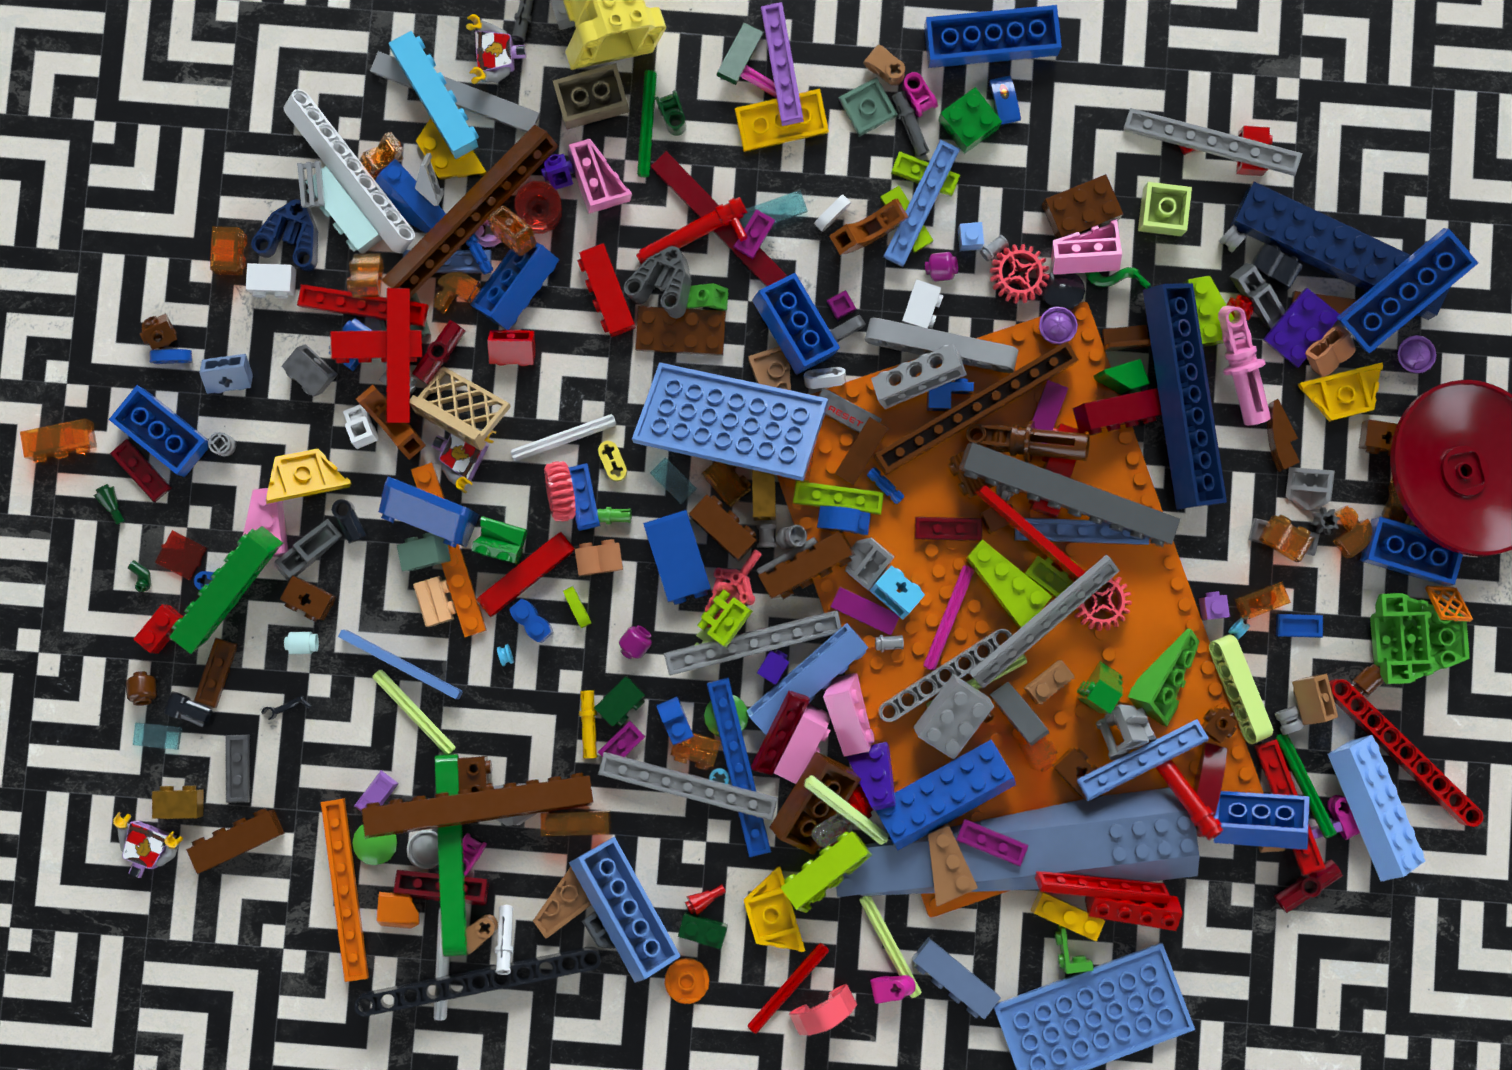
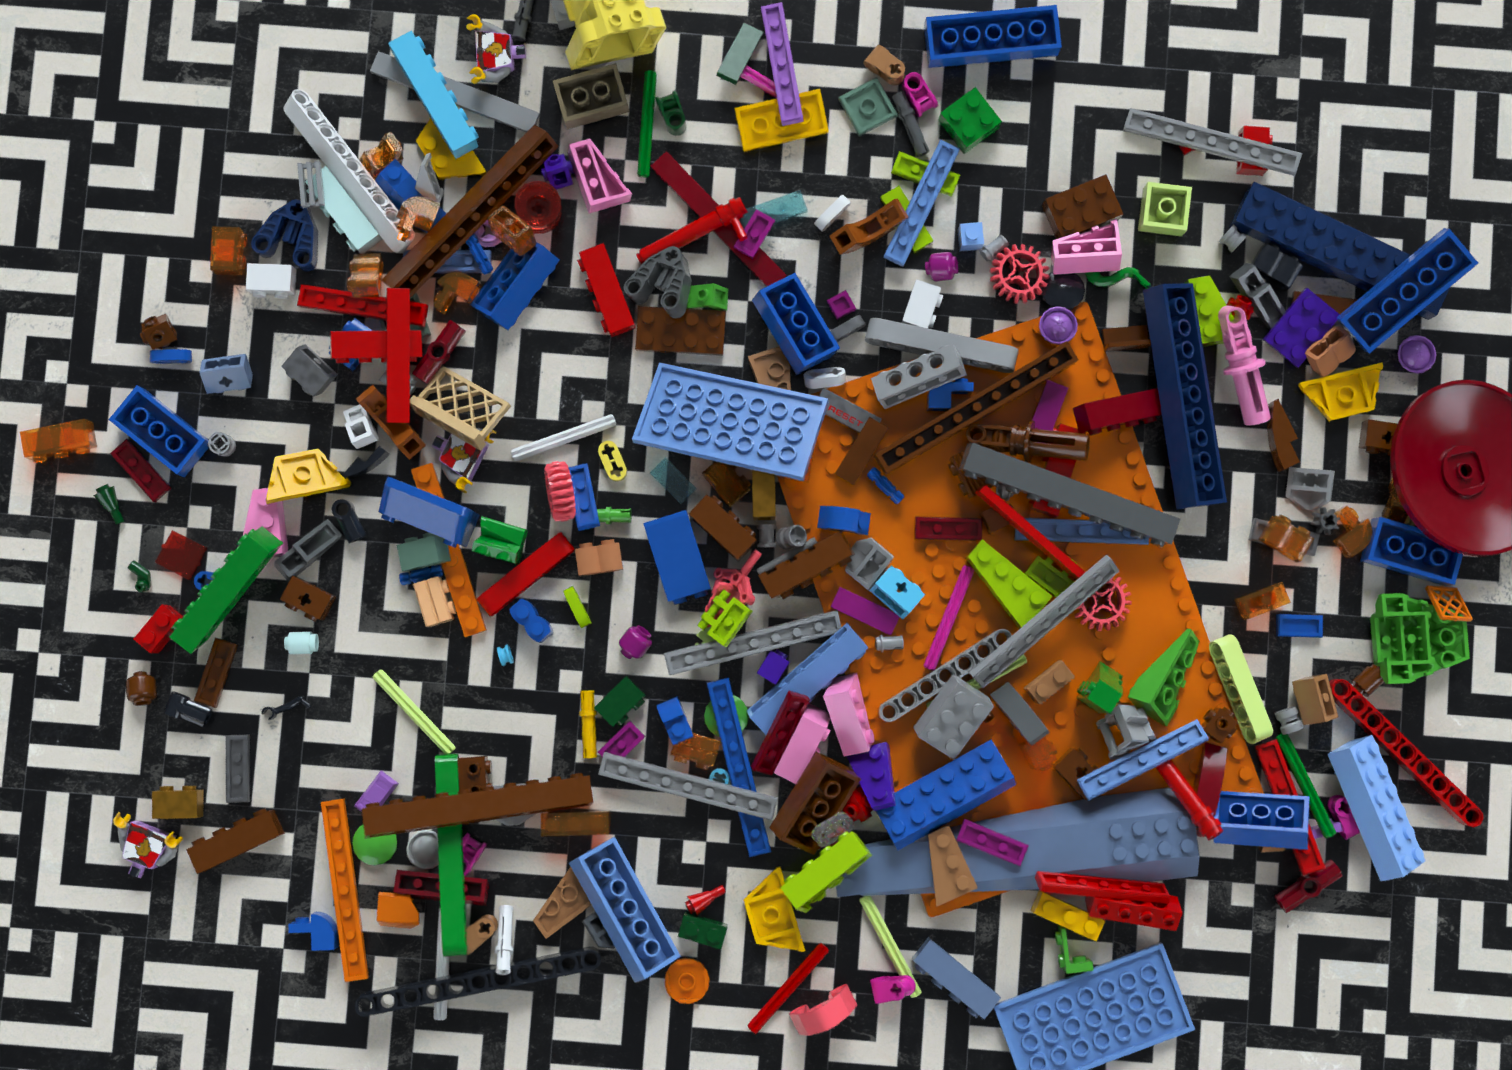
(157, 736): clear light blue tile -> none
(322, 928): none -> blue brick
(361, 467): none -> black slope
(400, 664): medium blue tile -> none
(417, 212): none -> clear orange brick
(420, 574): none -> blue axle
(511, 347): red brick -> none
(828, 495): lime tile -> none
(846, 810): yellowish green axle -> none
(1005, 99): blue slope -> none
(1124, 377): green slope -> none
(1214, 606): medium lavender brick -> none
(1239, 628): medium azure bush -> none

